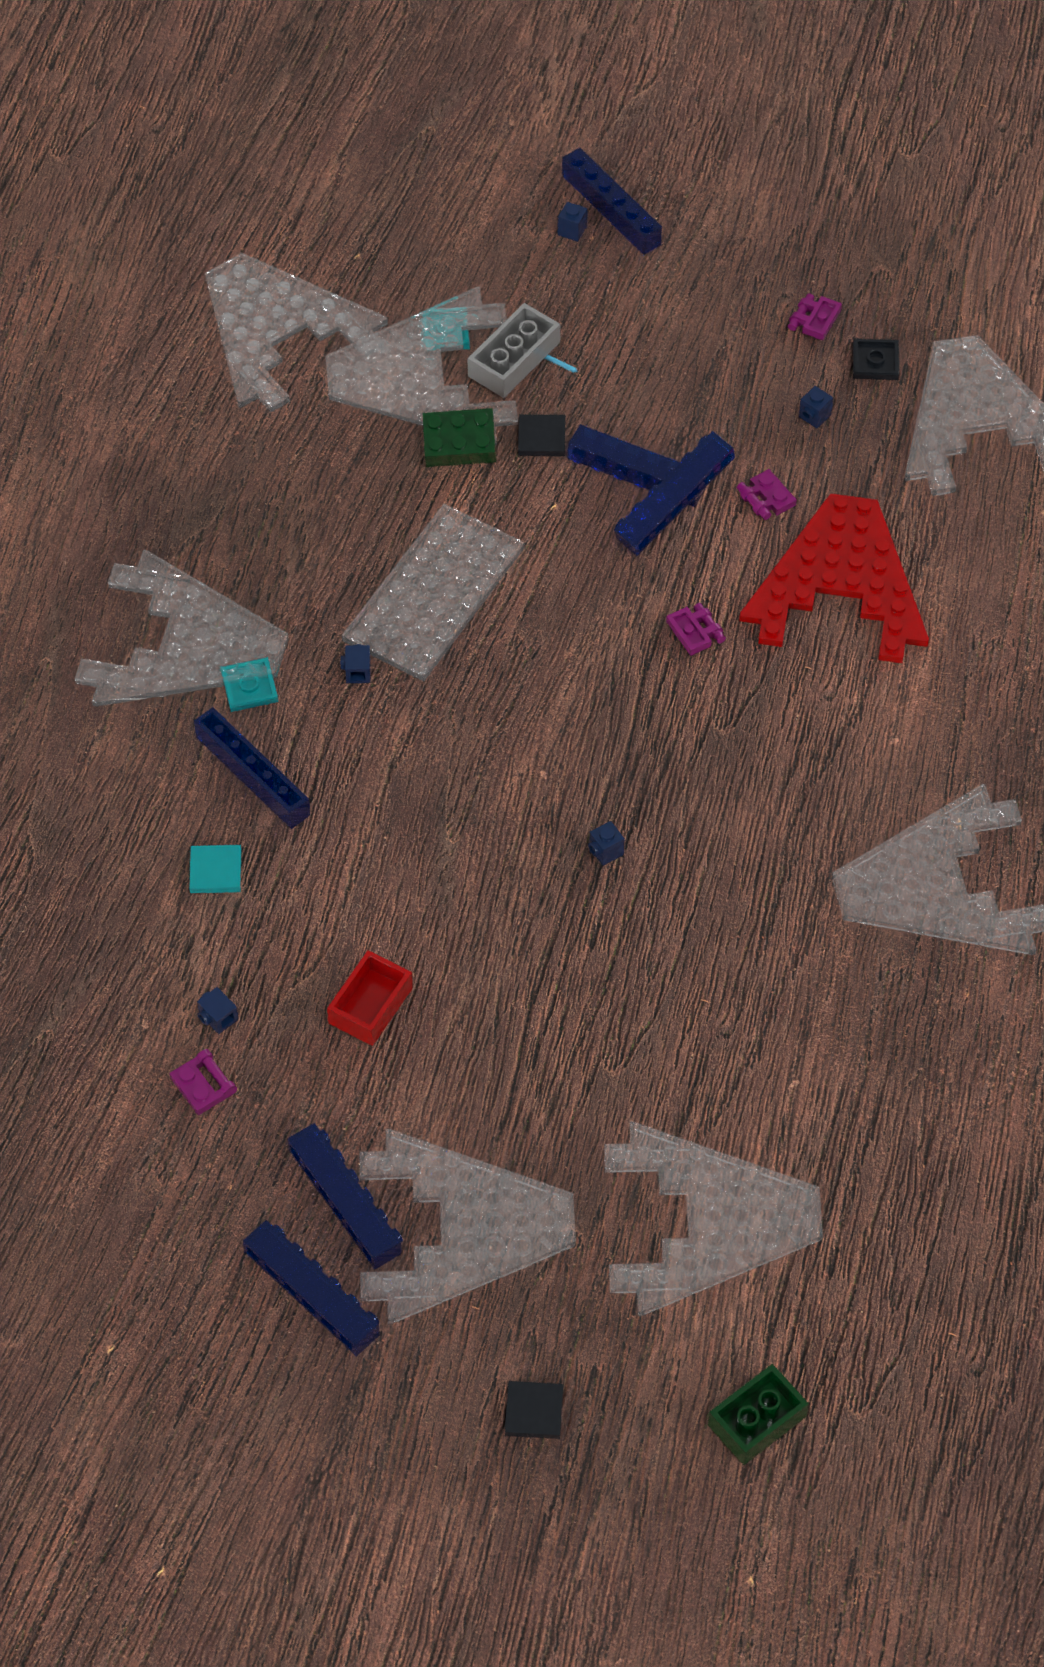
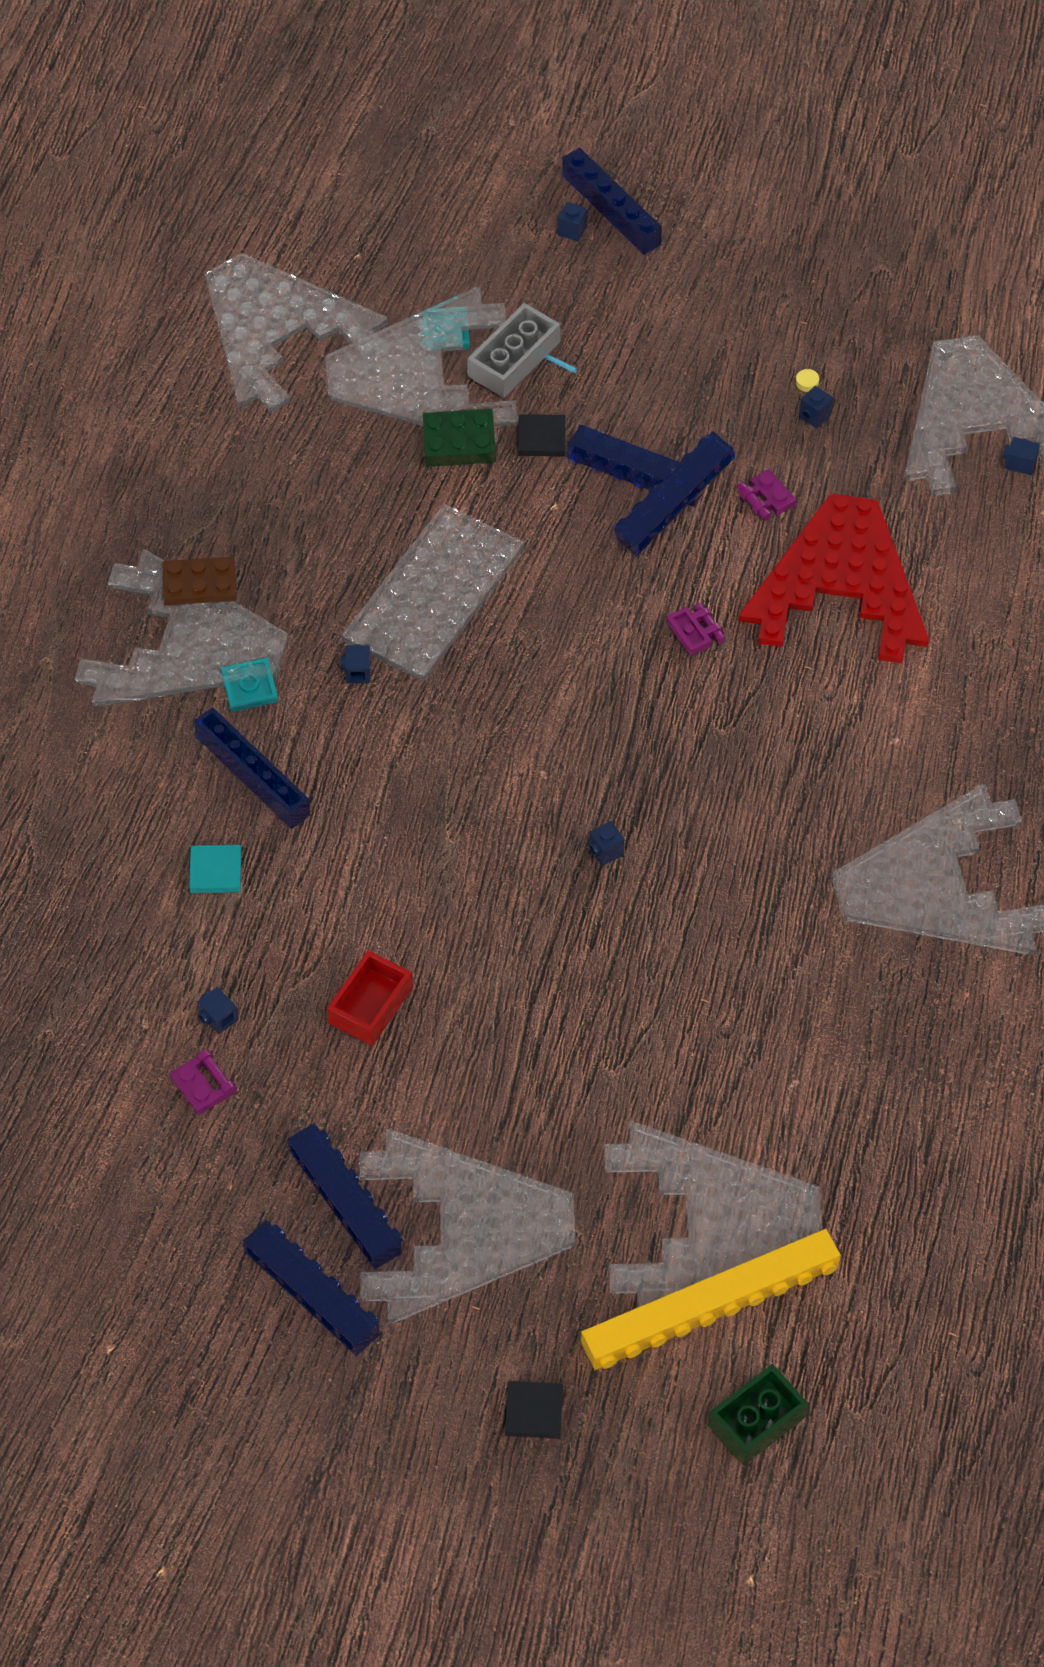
(199, 580): none -> reddish brown plate
(710, 1299): none -> yellow brick
(807, 379): none -> light yellow tile
(821, 317): magenta plate -> none
(876, 359): black tile -> none
(1021, 455): none -> dark blue brick

